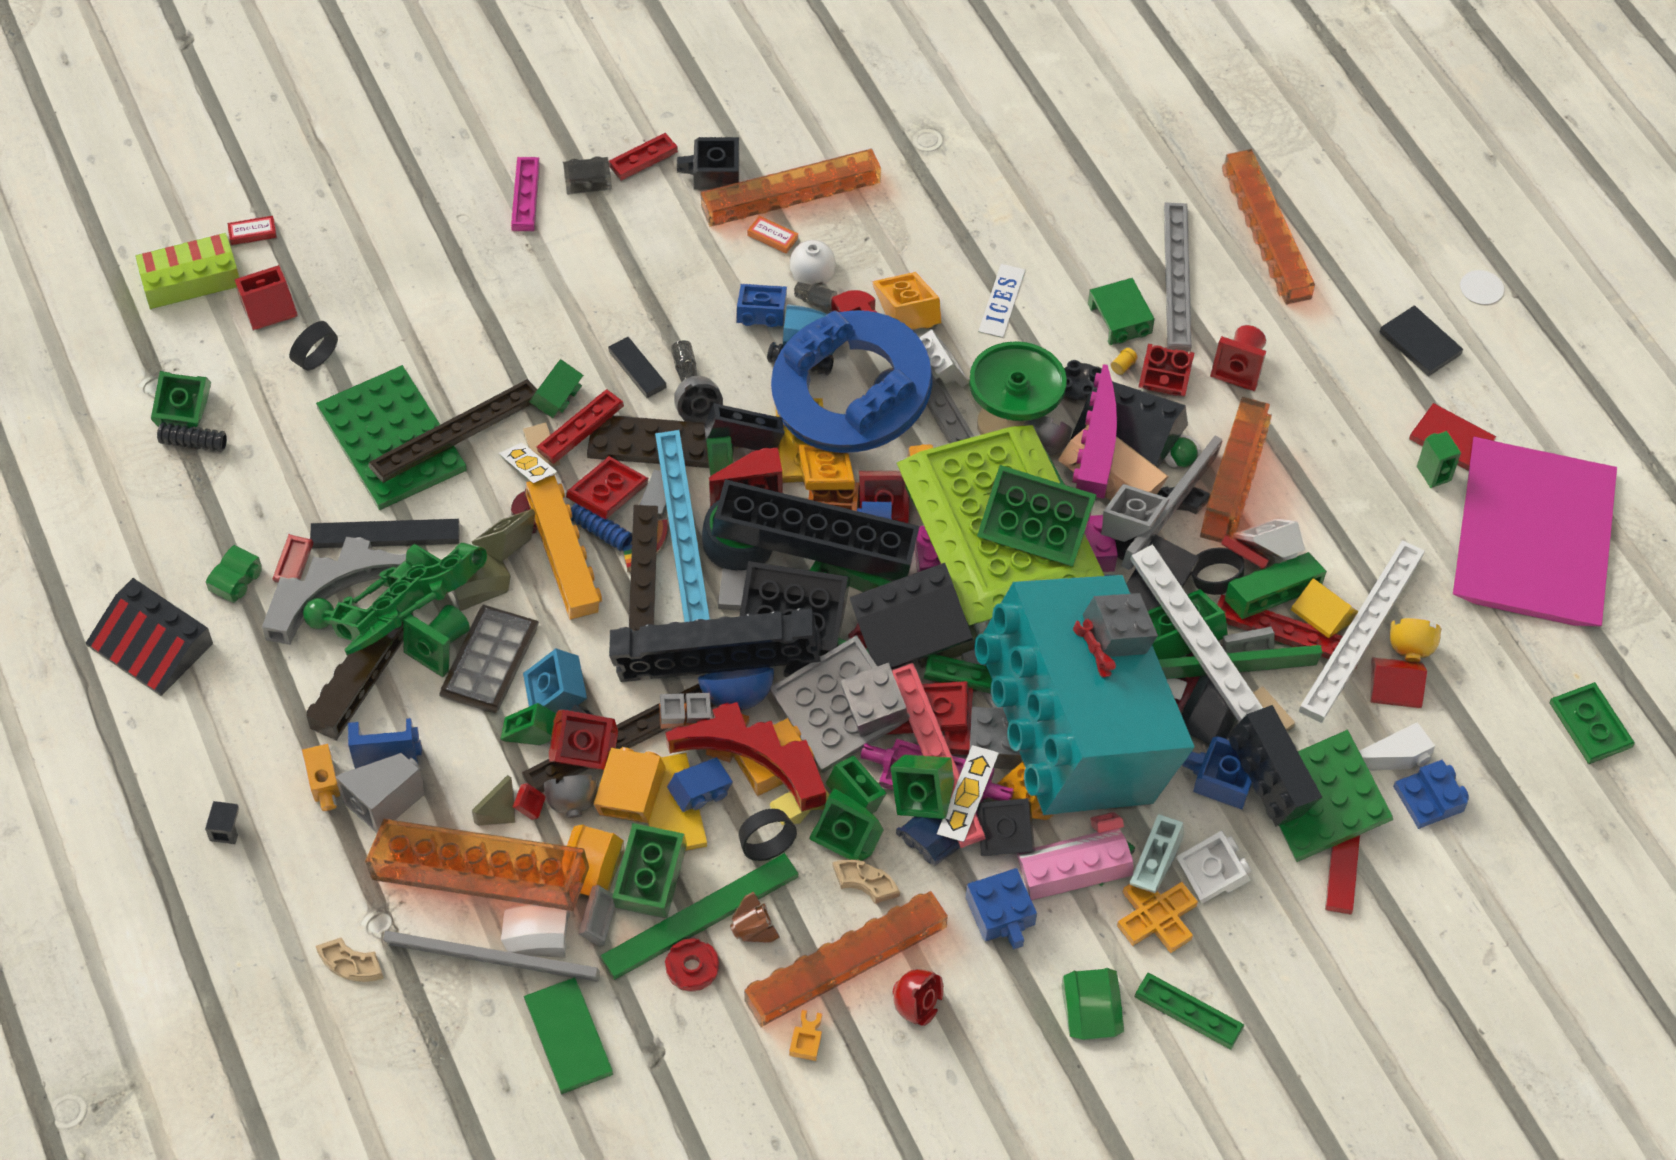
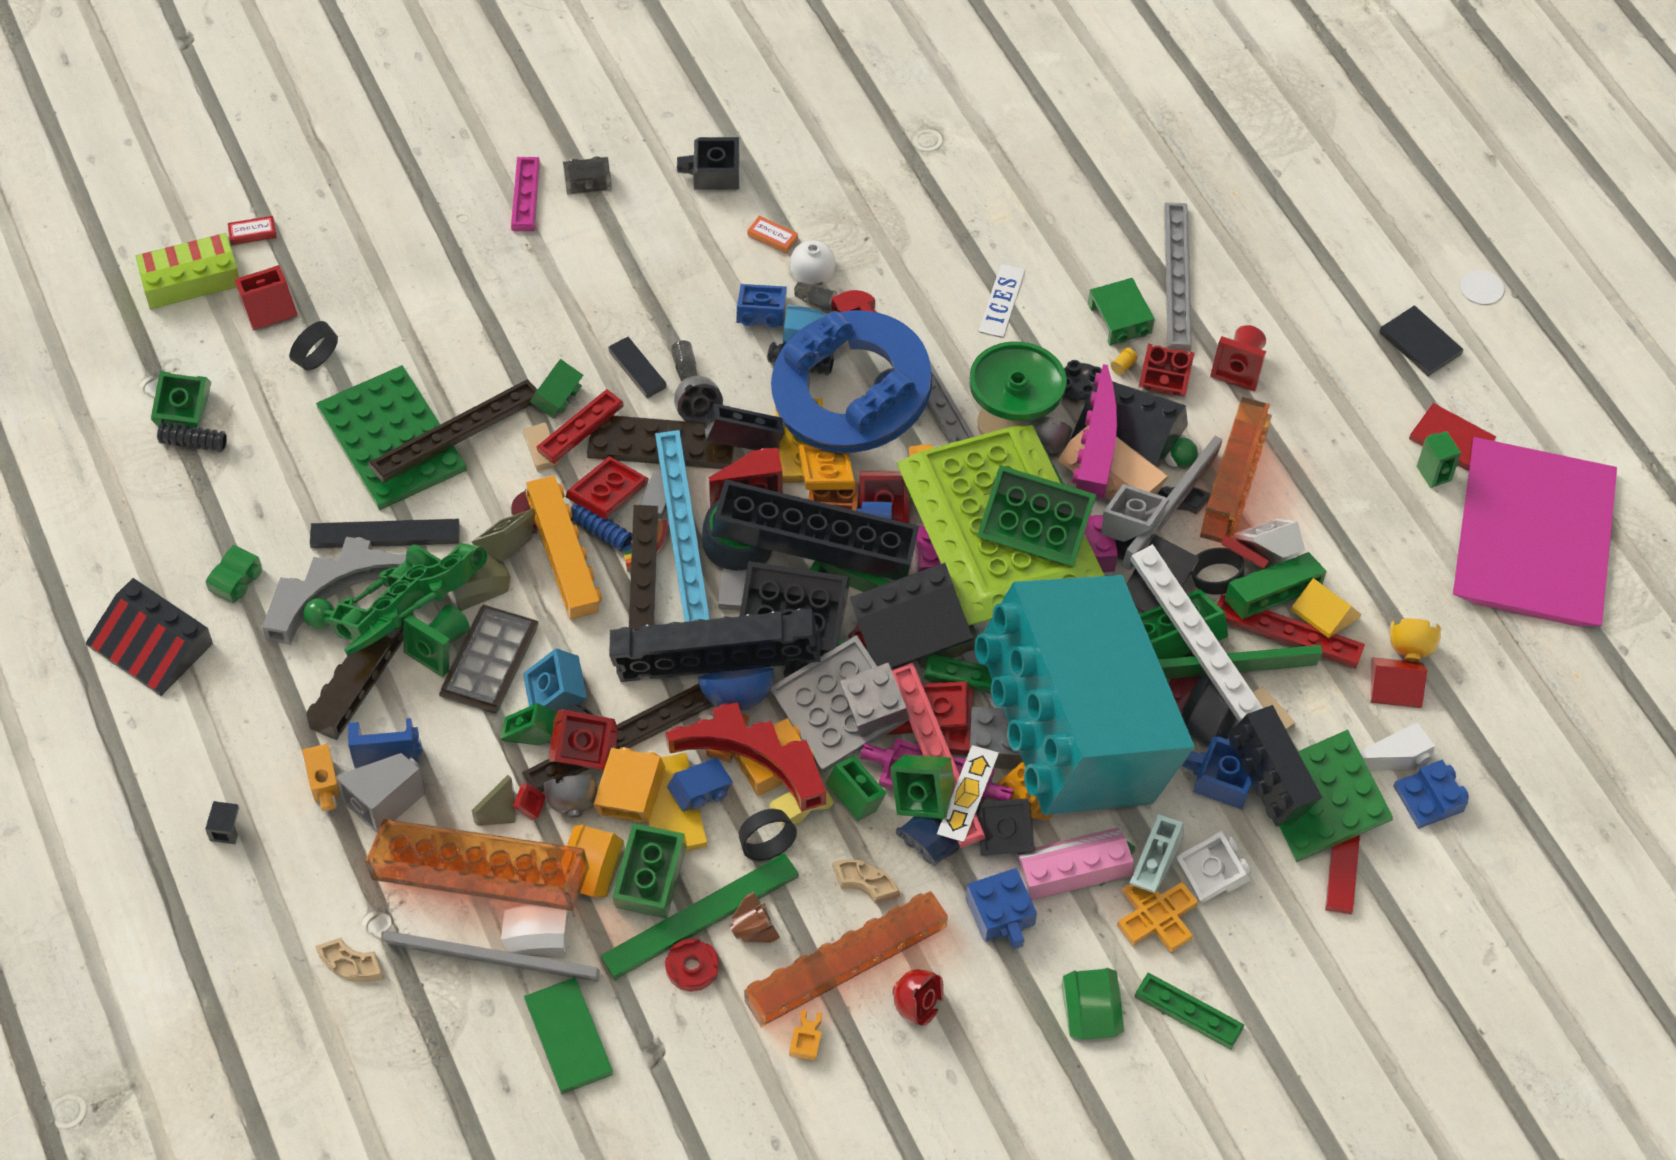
(293, 558): tile -> none
(527, 462): sticker -> none
(597, 915): light grey tile -> none
(643, 156): red plate -> none
(677, 713): light grey hips -> none
(719, 453): green tile -> none
(790, 187): clear orange brick -> none
(847, 828): green slope -> none
(909, 300): light orange slope -> none
(942, 361): white plate -> none
(1103, 661): red piece -> none
(1107, 822): coral tile -> none
(1121, 624): flat silver brick -> none
(1177, 687): white sticker -> none
(1249, 641): light grey plate -> none
(1268, 227): clear orange brick -> none
(1361, 632): white plate -> none
(1592, 723): green tile -> none

